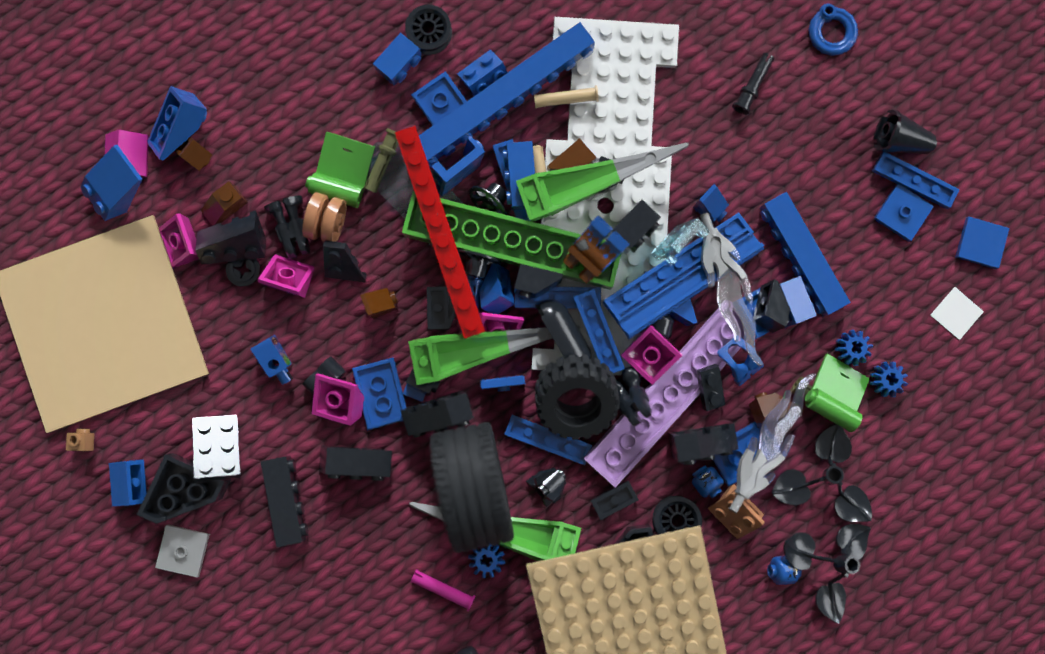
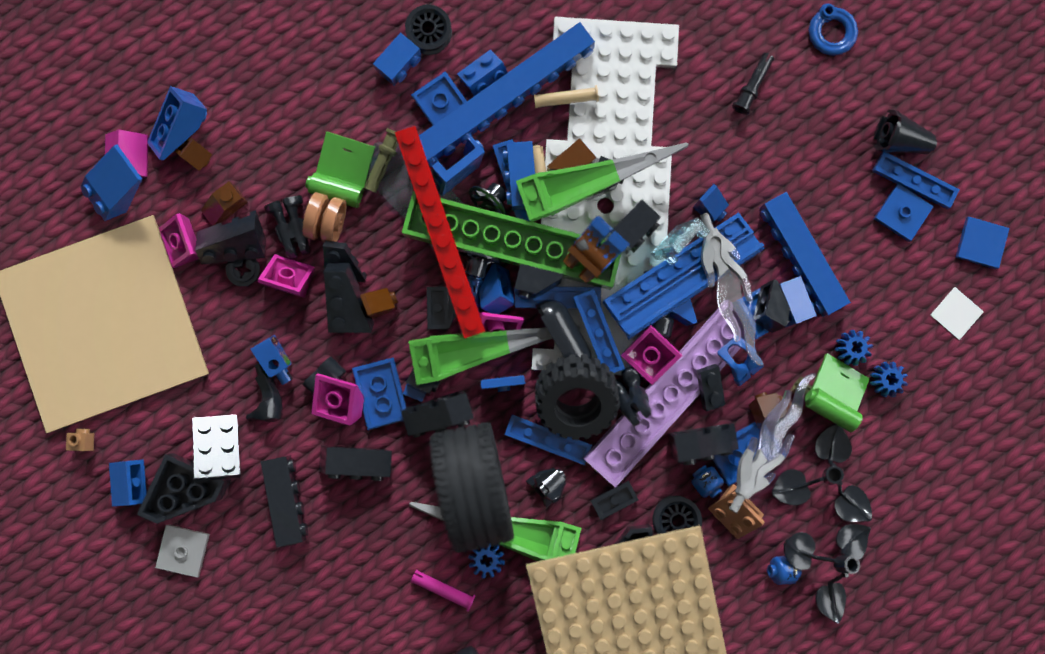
(271, 405): none -> black animal
(343, 301): none -> black wedge

